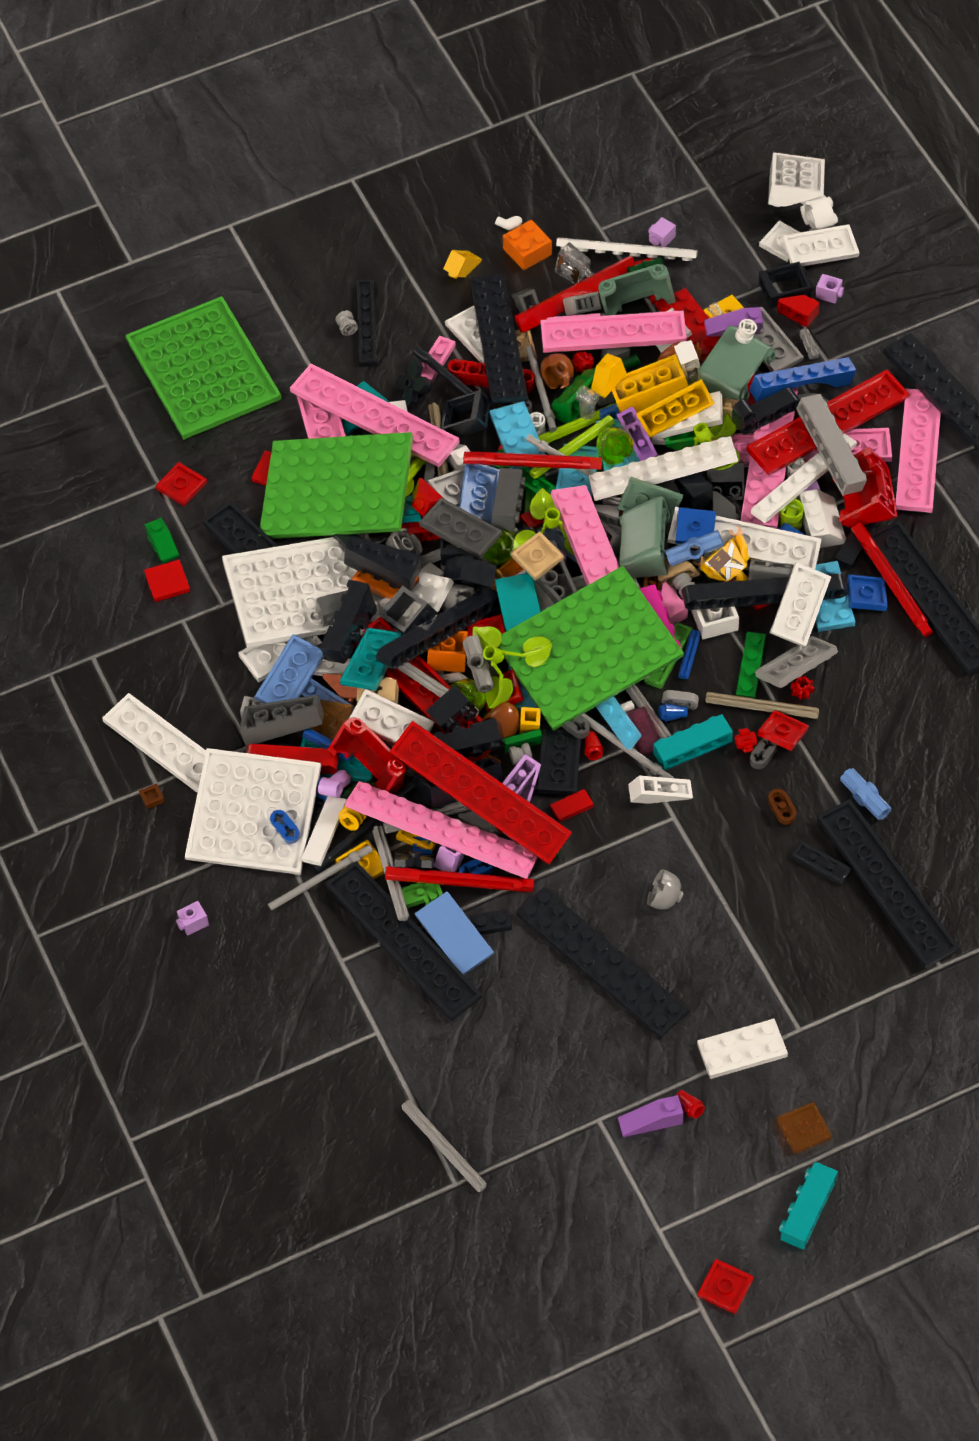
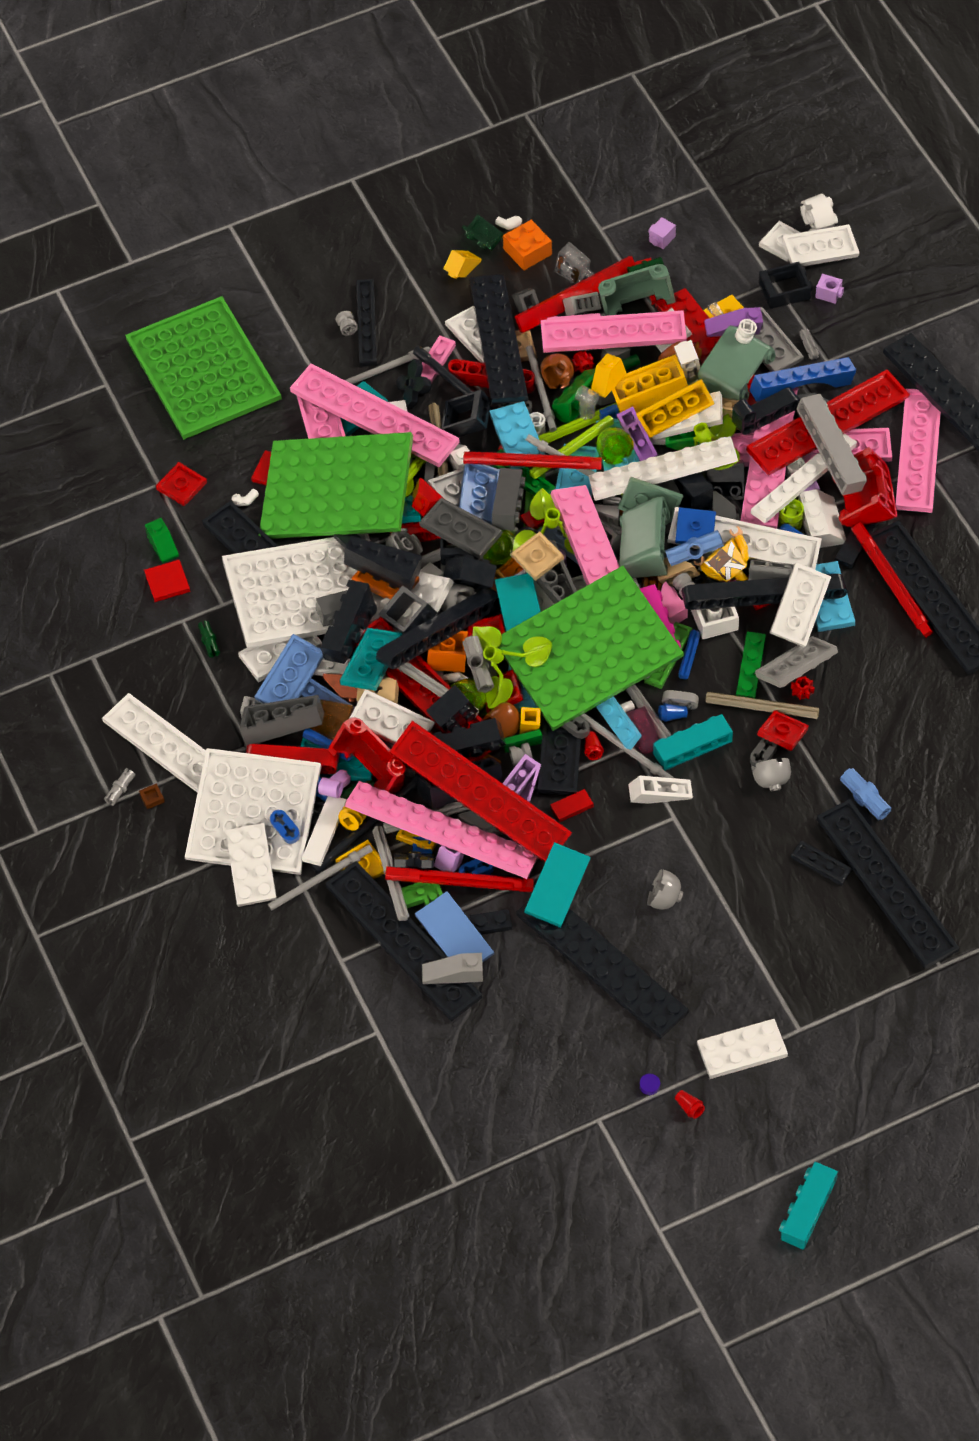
(119, 786): none -> light grey pin
(192, 918): lavender brick -> none
(208, 639): none -> dark green pin
(245, 500): none -> white arm
(251, 864): none -> white plate
(382, 368): none -> light grey bar
(444, 1146): light grey axle -> none
(454, 969): none -> light grey slope
(483, 232): none -> clear green bracket
(557, 884): none -> teal tile
(635, 250): white plate -> none
(649, 1084): none -> dark purple tile
(651, 1117): medium lavender slope -> none
(725, 1286): red tile -> none
(745, 740): red gear -> none
(772, 773): none -> light grey cylinder
(782, 808): reddish brown plate -> none
(795, 179): white slope -> none
(799, 309): red slope -> none
(804, 1128): clear orange tile -> none
(866, 592): blue plate -> none

